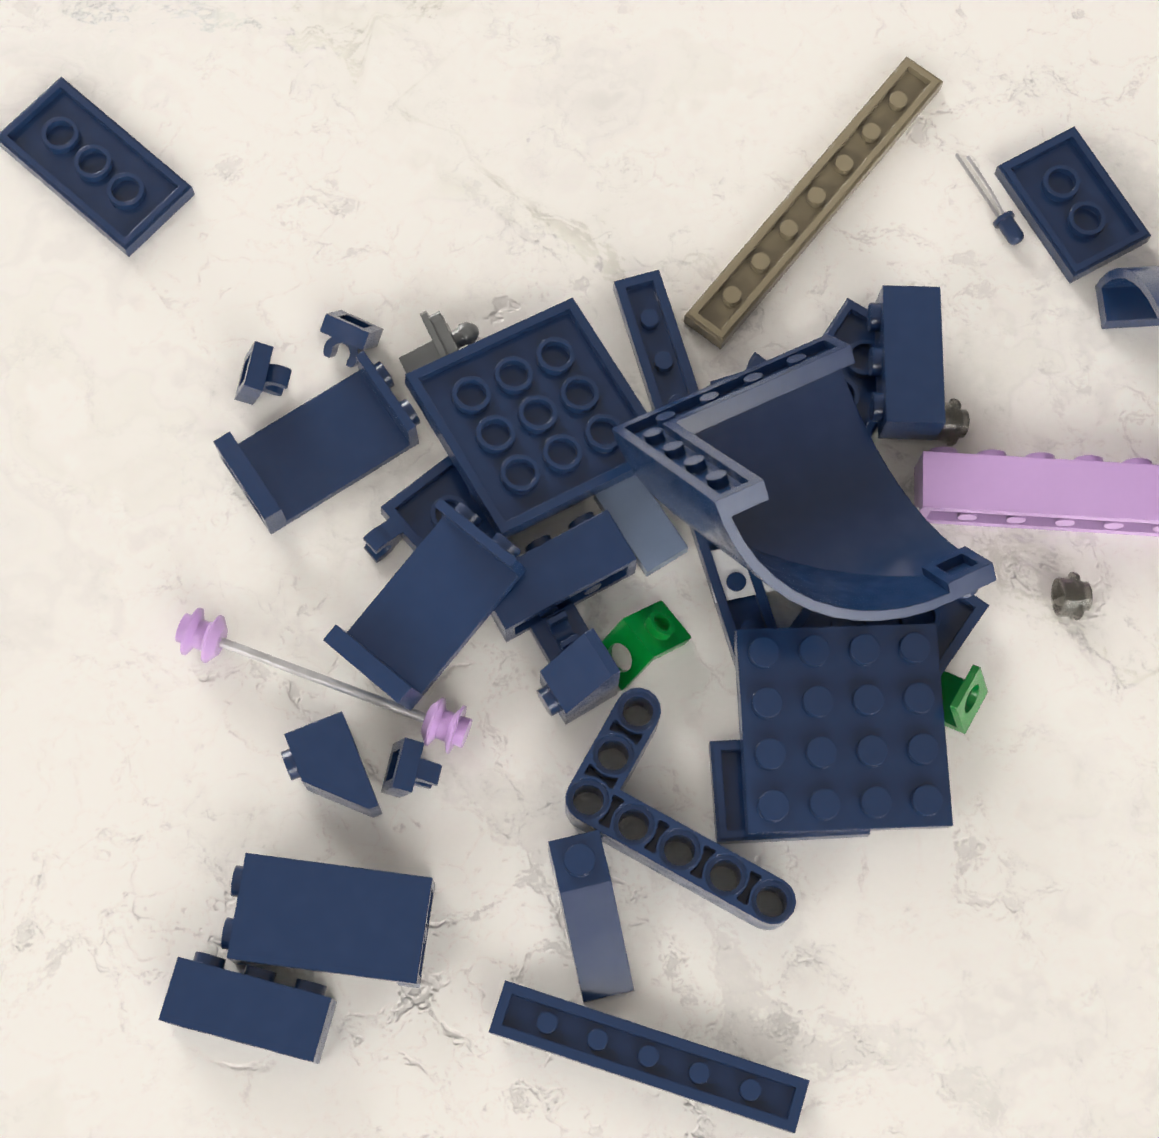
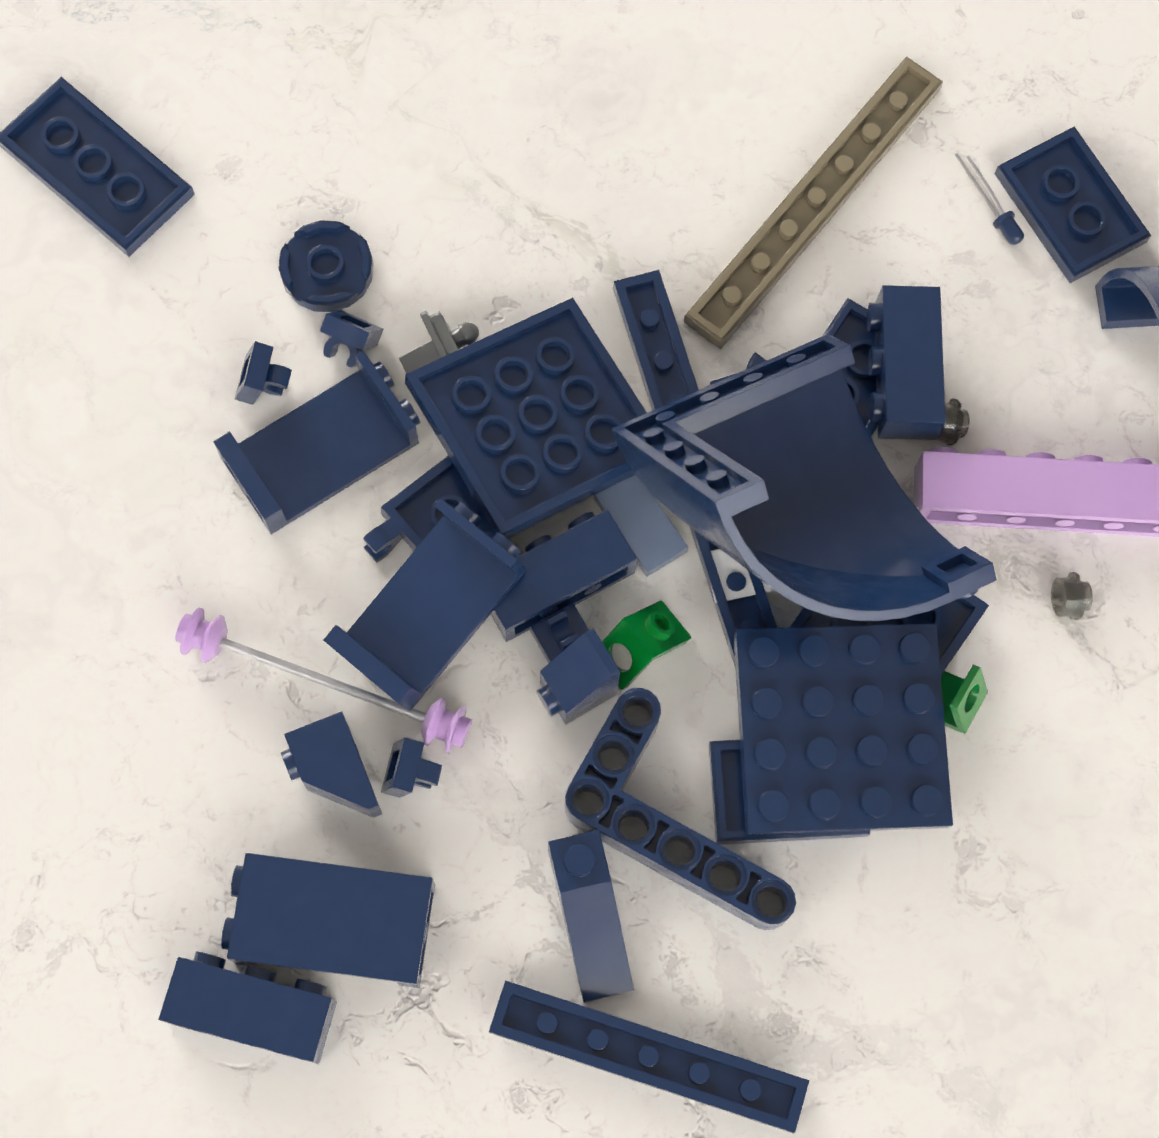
(326, 266): none -> dark blue tile

